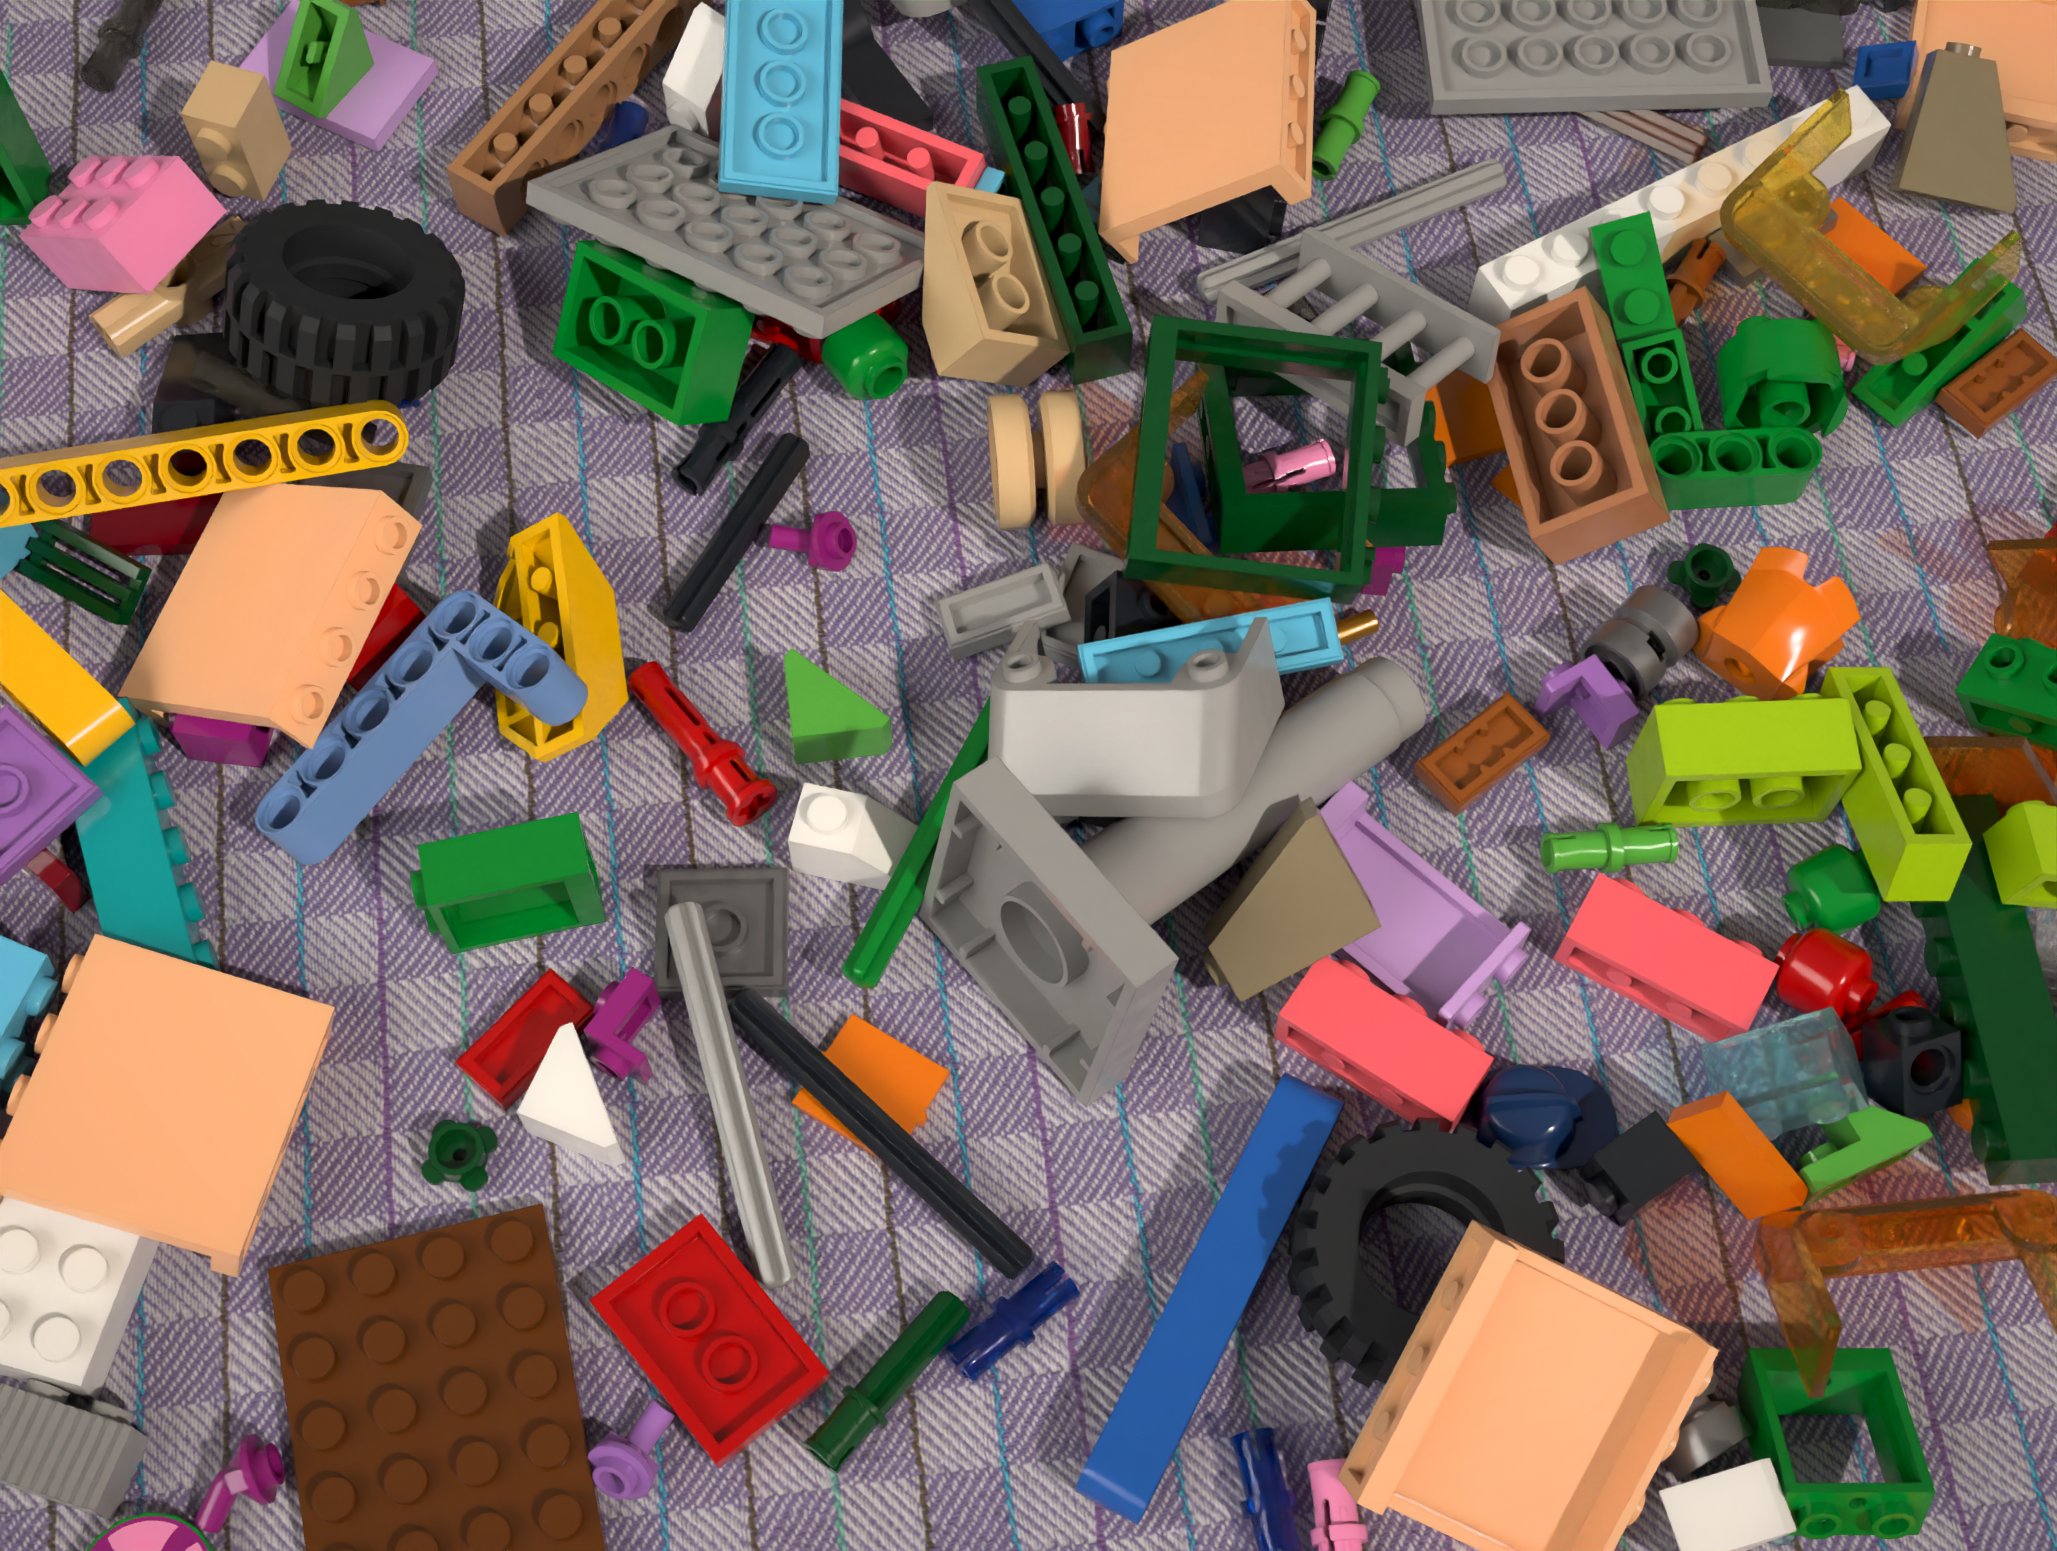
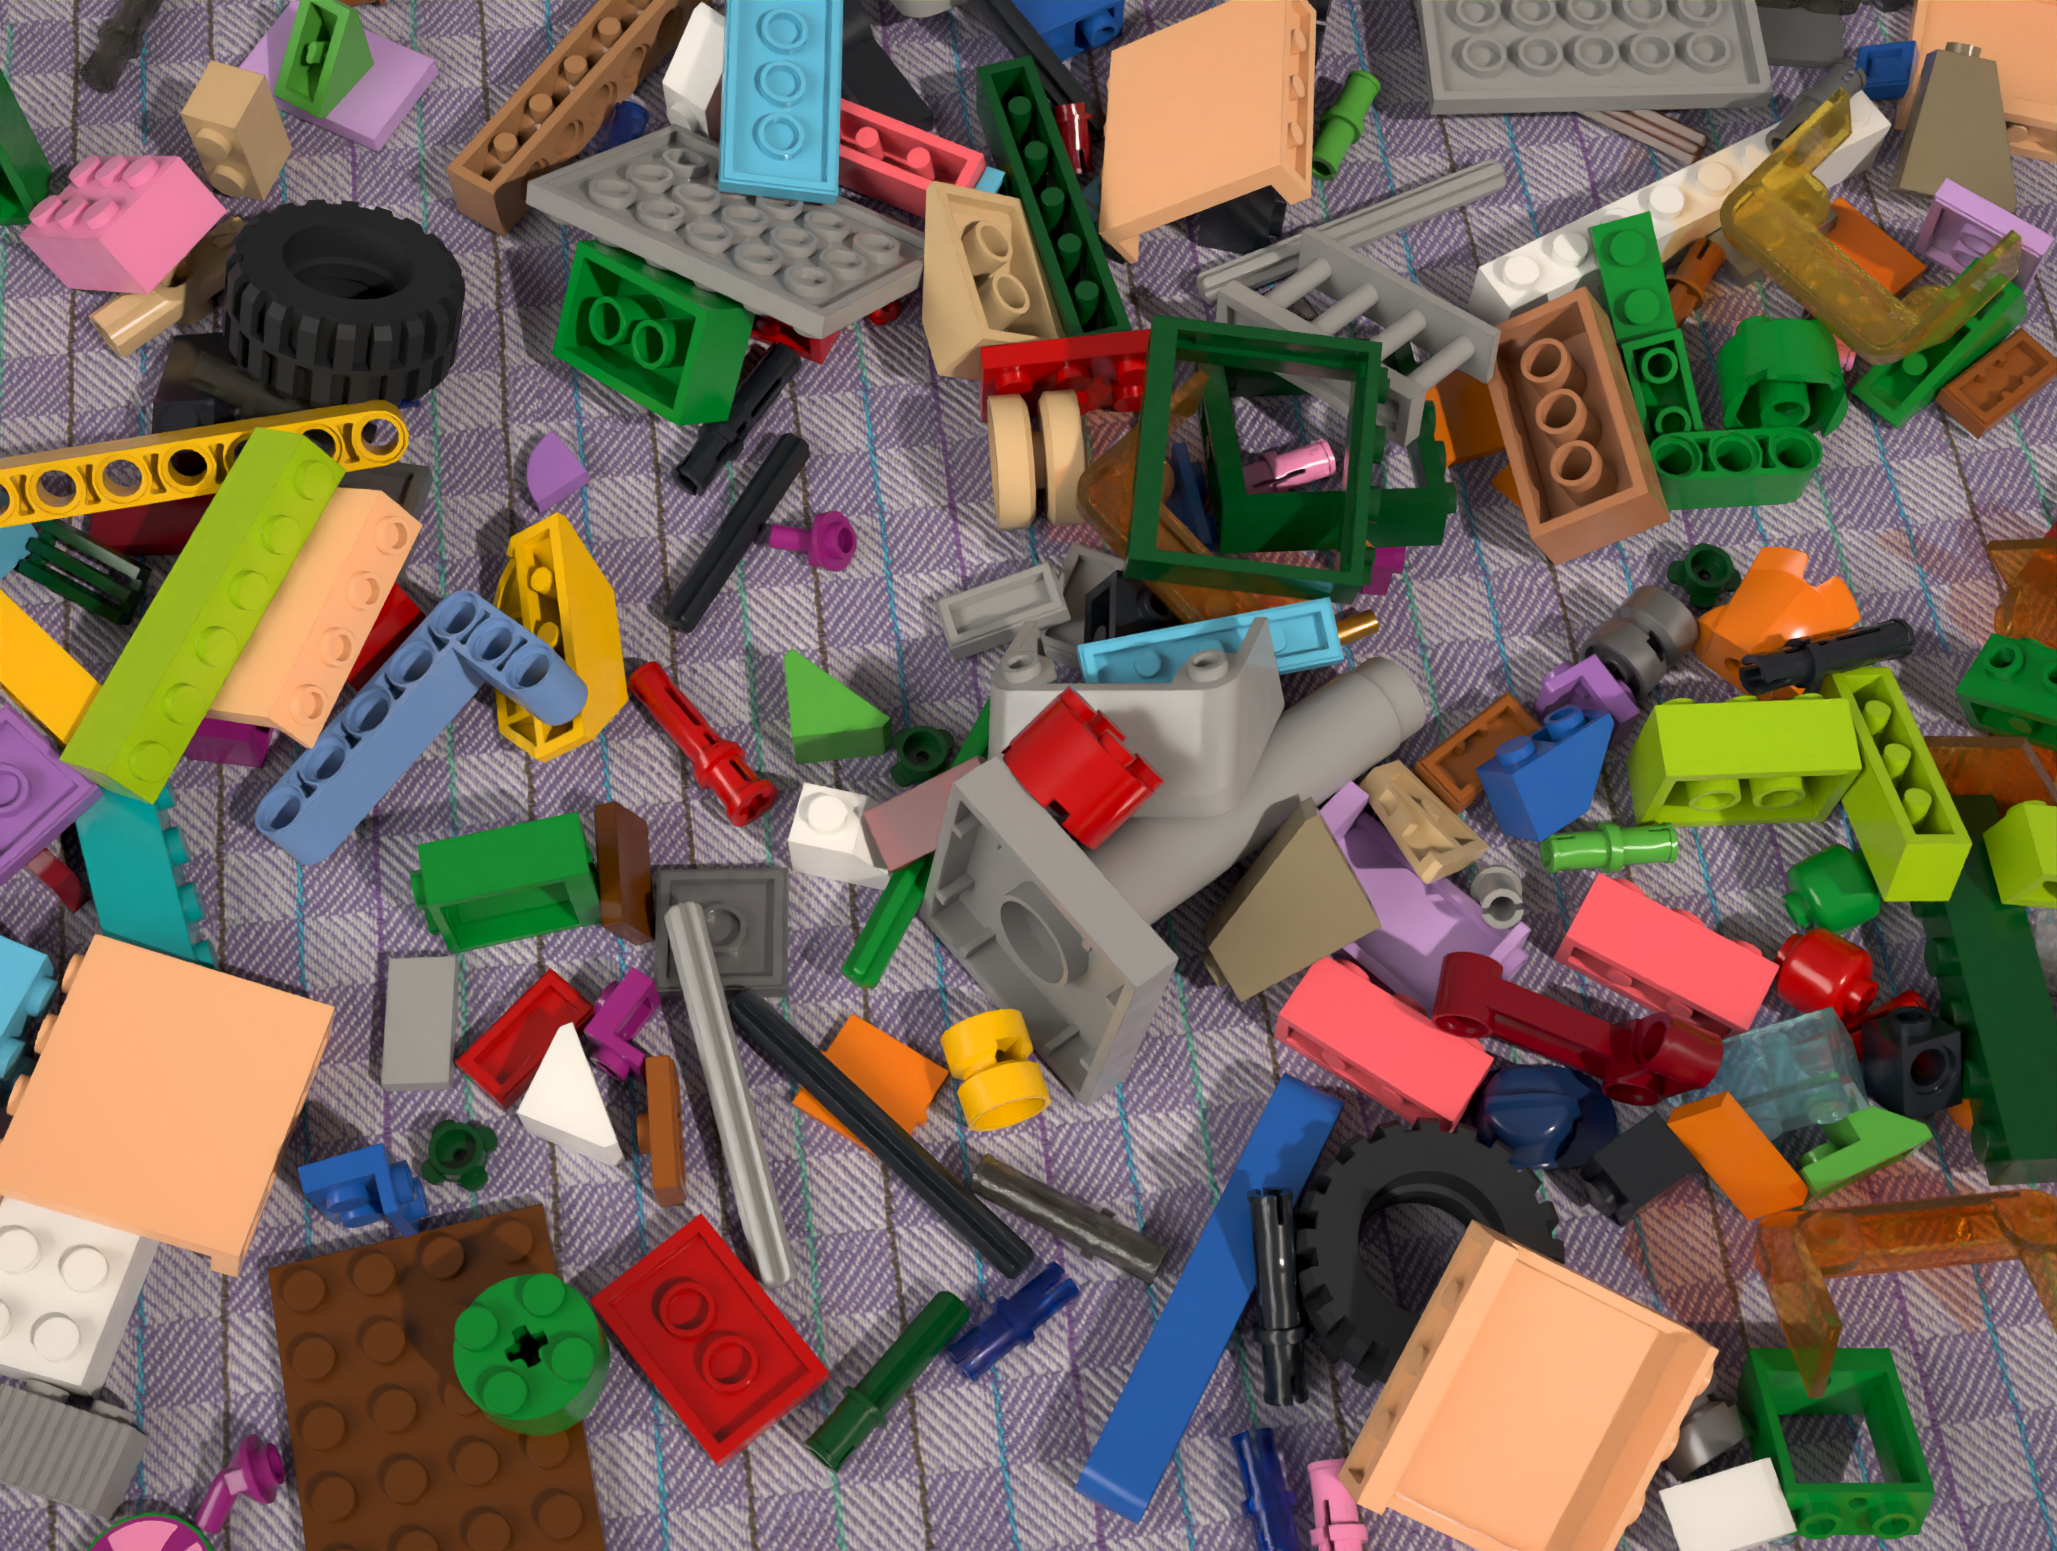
(203, 615): none -> lime brick
(364, 1187): none -> blue bracket
(420, 1024): none -> light grey tile
(493, 1344): none -> green brick
(553, 472): none -> medium lavender tile
(624, 873): none -> reddish brown tile
(628, 1458): medium lavender plate -> none
(662, 1131): none -> dark orange plate
(867, 358): green head -> none
(911, 822): none -> tile
(917, 741): none -> dark green plate
(998, 1079): none -> yellow wheel
(1078, 1224): none -> clear smoke pin
(1081, 768): none -> red brick
(1099, 367): none -> red plate
(1279, 1312): none -> black pin
(1421, 823): none -> tan wing
(1499, 894): none -> light grey pin
(1548, 776): none -> blue slope
(1635, 1058): none -> dark red piece
(1807, 660): none -> black pin
(1812, 98): none -> dark grey pin
(1969, 226): none -> lavender tile

